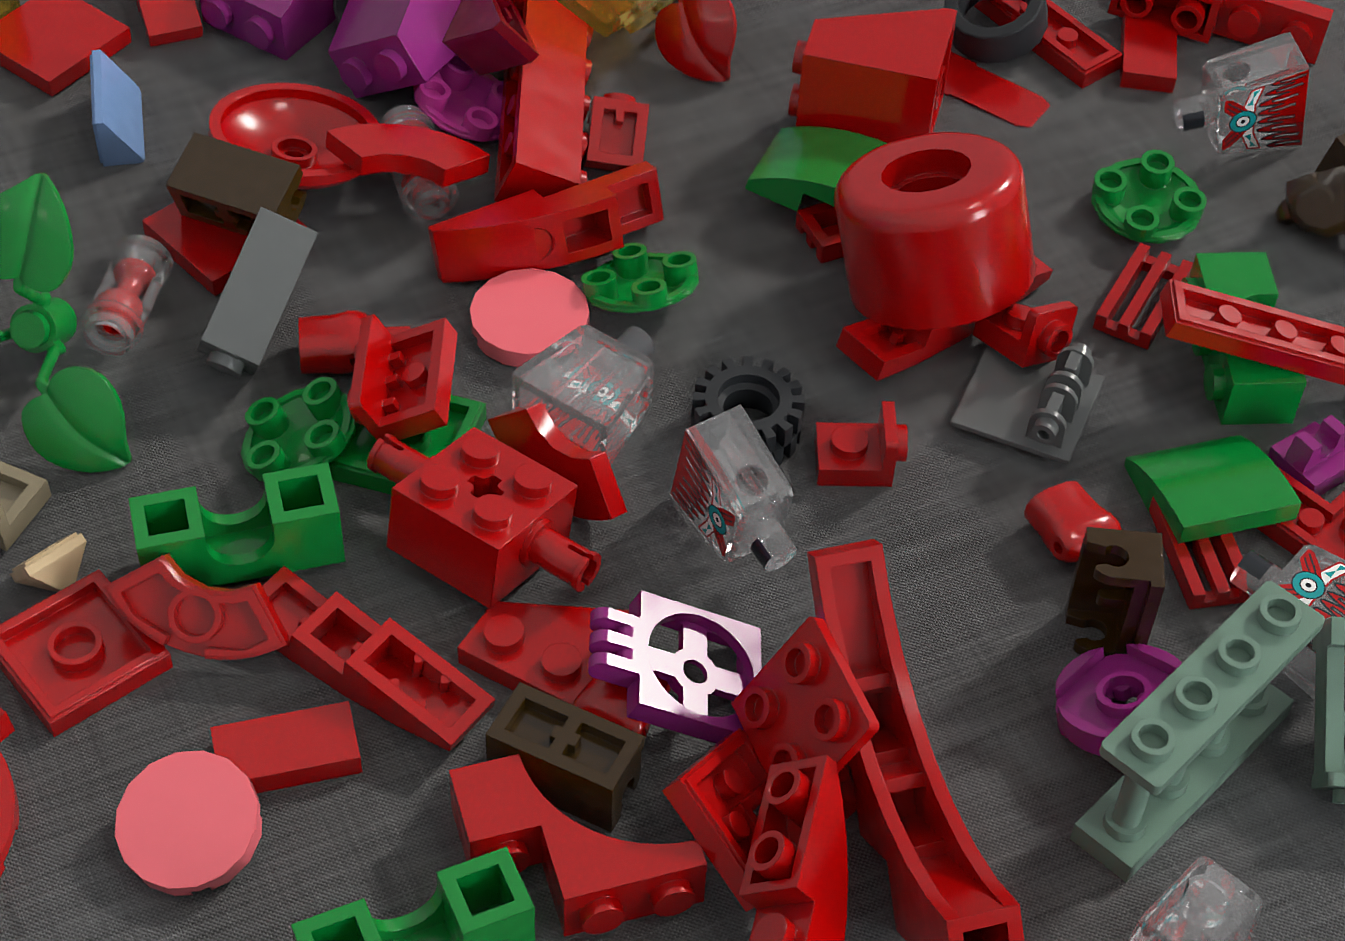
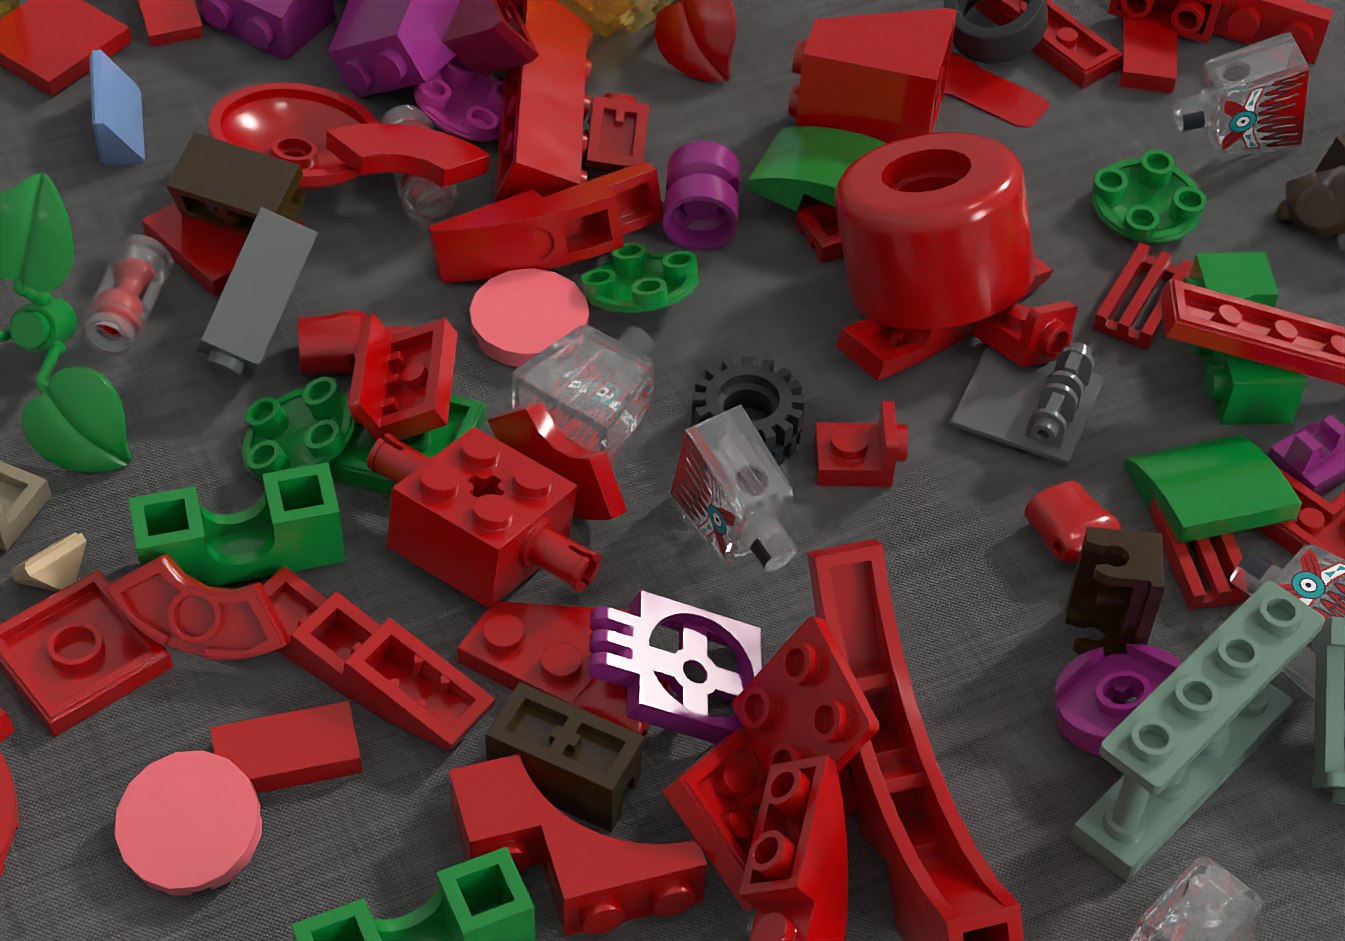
(702, 196): none -> magenta wheel

